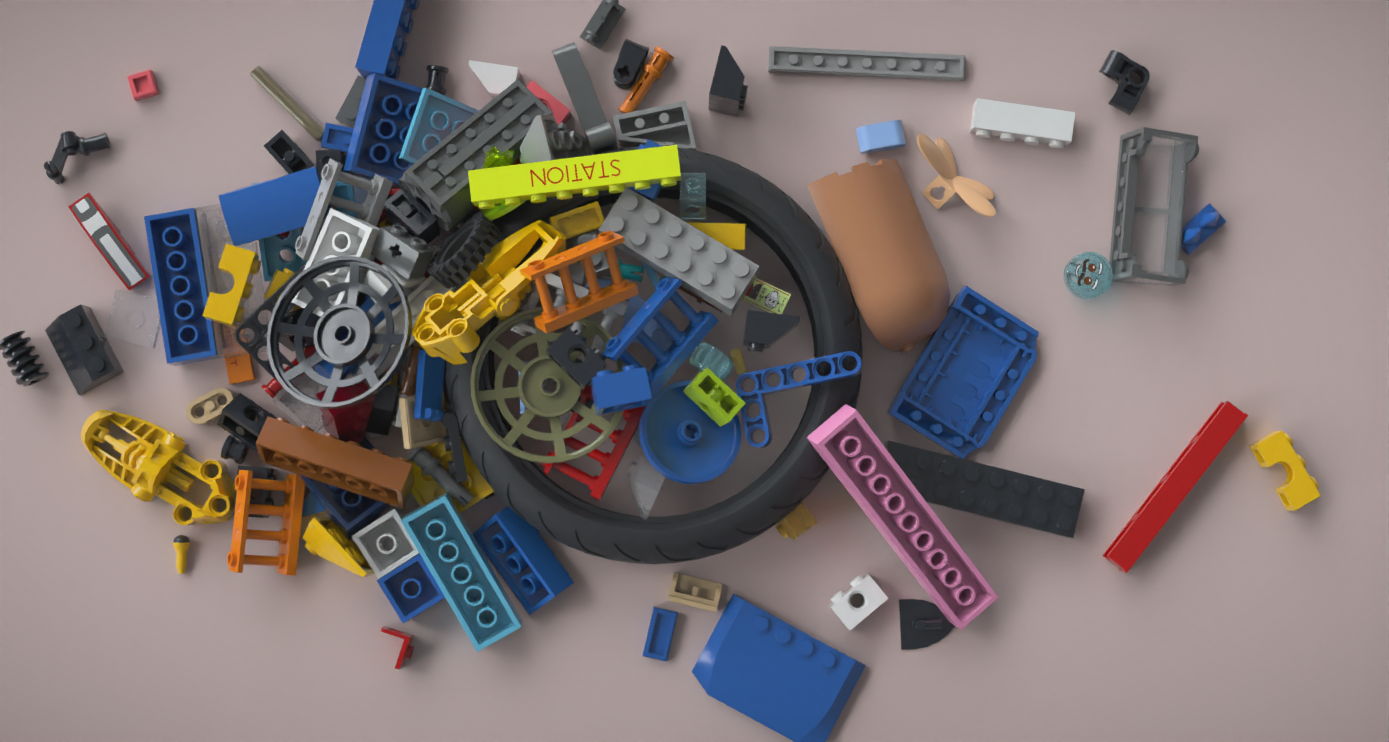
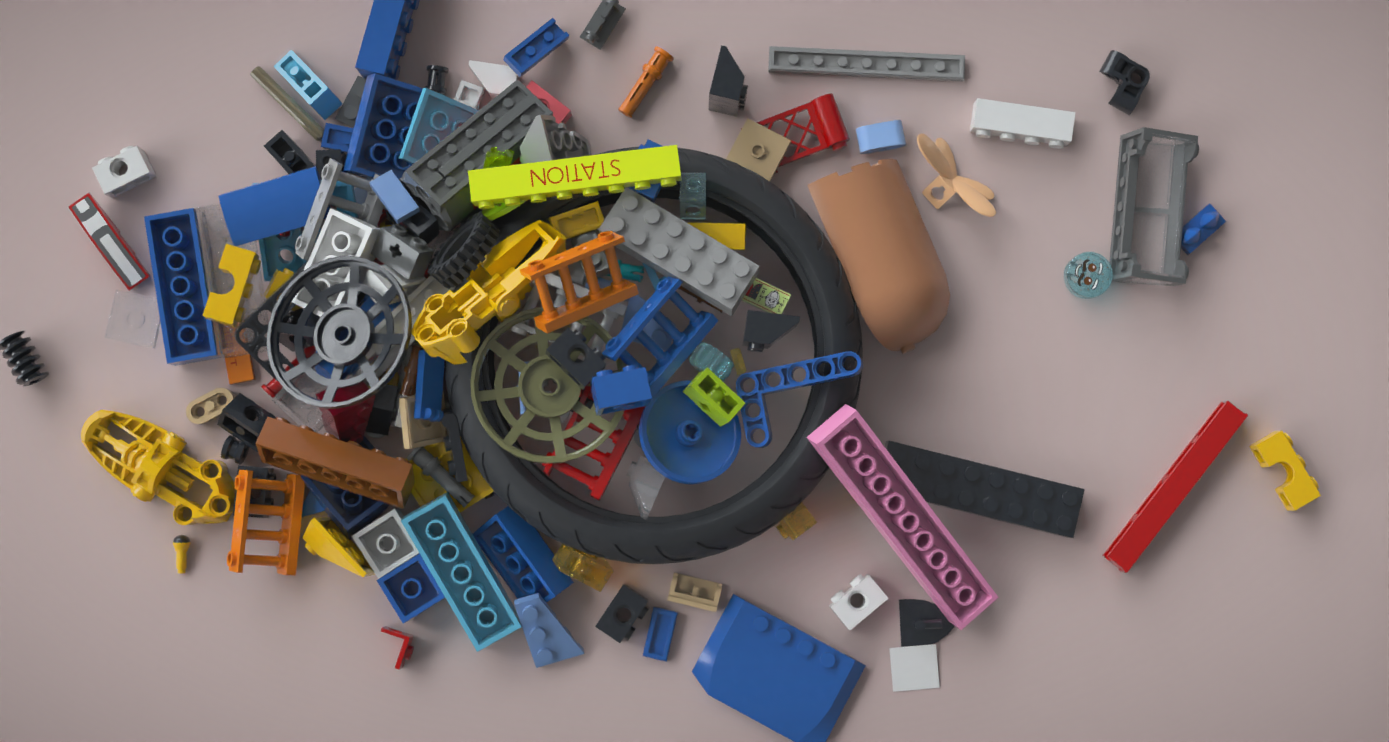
(70, 145): black pin -> none
(83, 349): black slope -> none
(138, 171): none -> white brick
(143, 85): coral tile -> none
(308, 85): none -> medium azure slope
(394, 196): none -> medium blue tile
(469, 94): none -> white tile
(535, 47): none -> blue hinge
(544, 633): none -> medium blue wing
(583, 567): none -> clear yellow brick
(584, 99): dark grey beam -> none
(610, 623): none -> black brick
(631, 61): black piece -> none
(660, 124): light grey wedge -> none
(759, 149): none -> tan plate
(826, 123): none -> red piece
(914, 667): none -> white sticker
(966, 374): blue slope -> none

